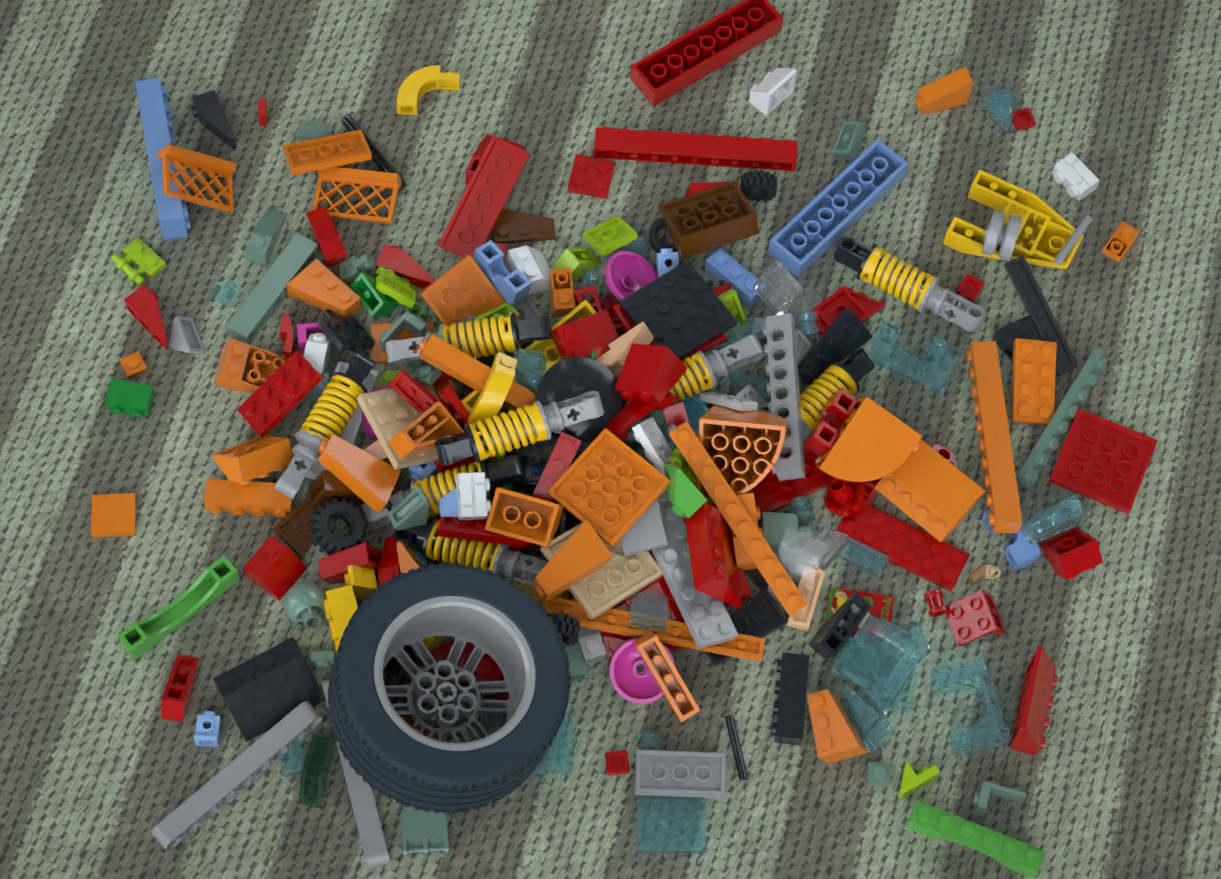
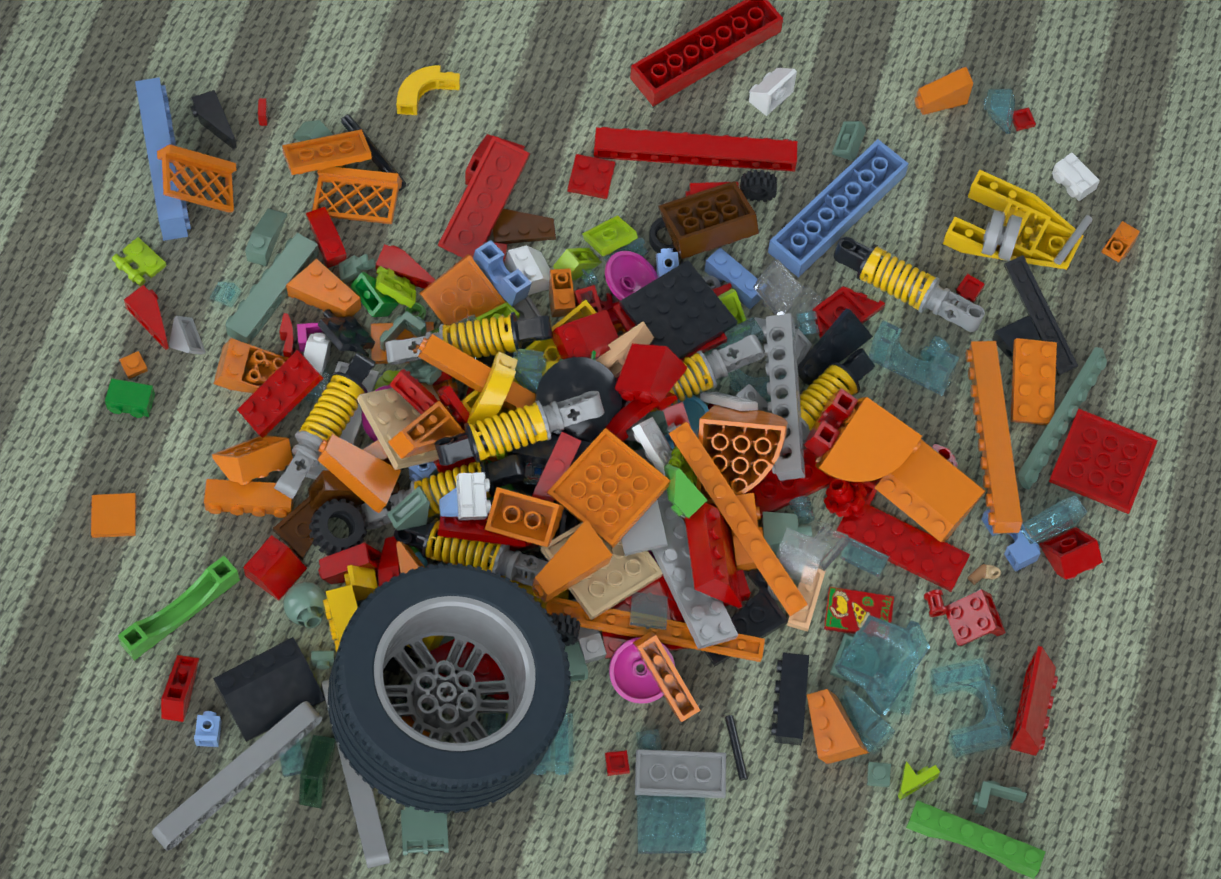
(840, 626): black slope -> none

